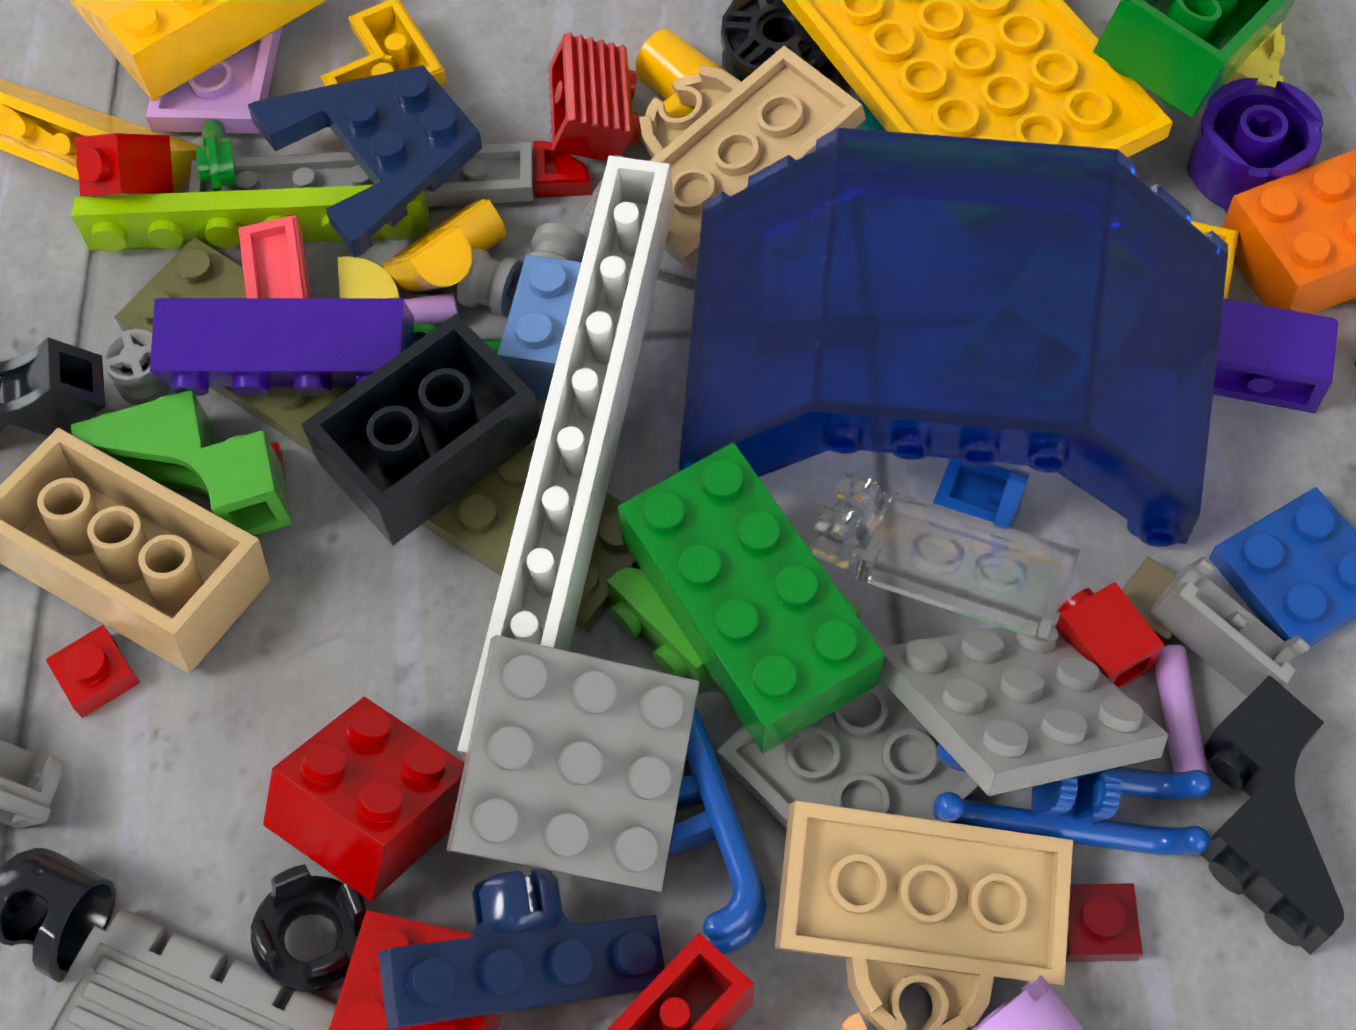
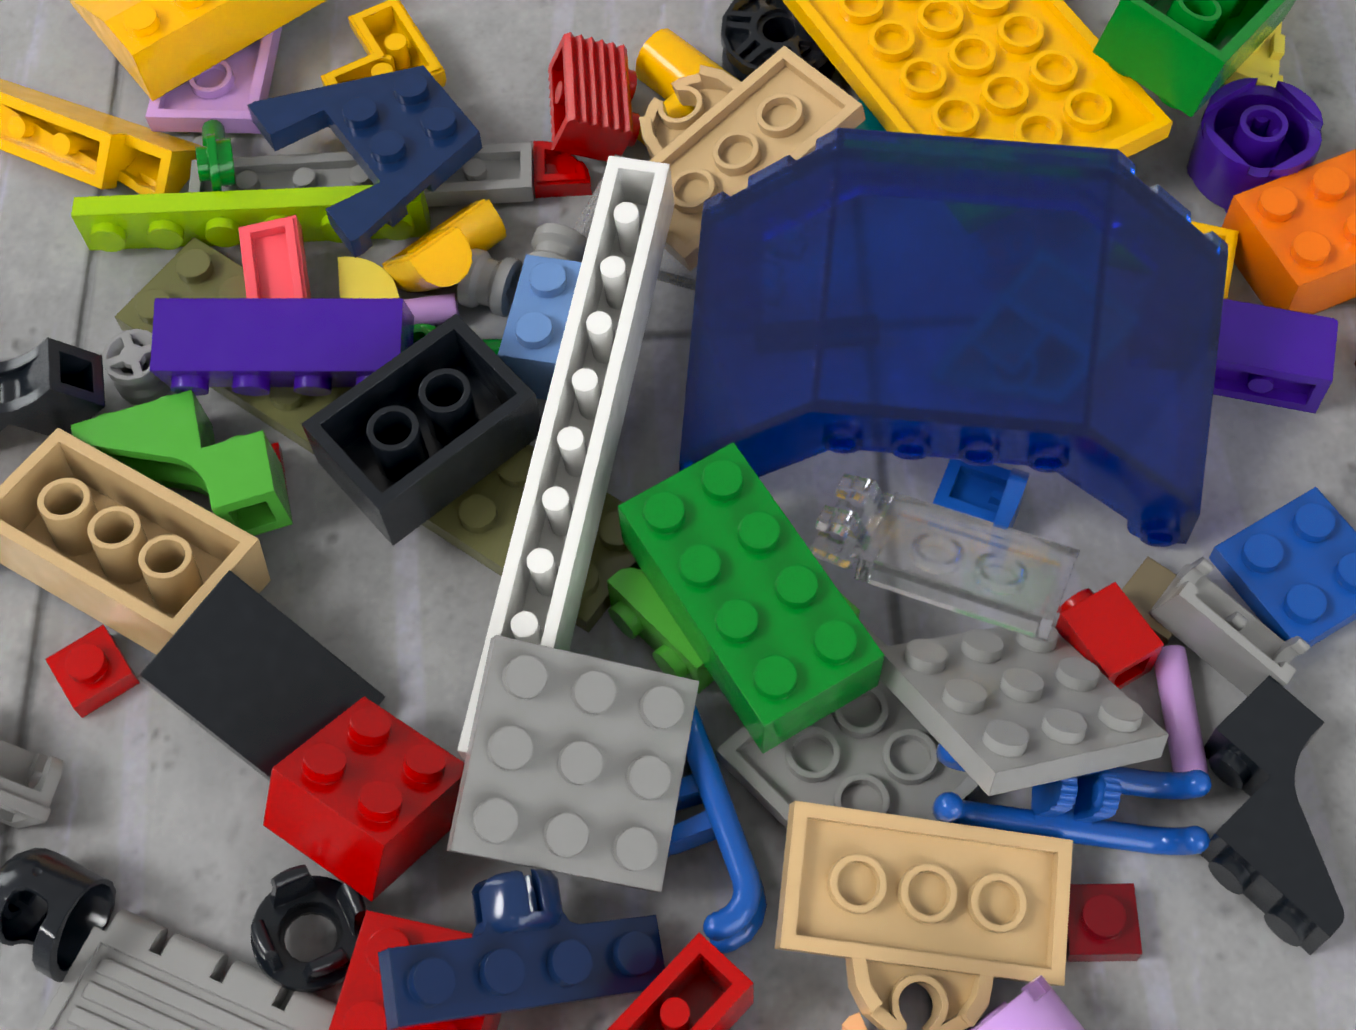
(124, 164): red brick -> none
(253, 676): none -> black tile

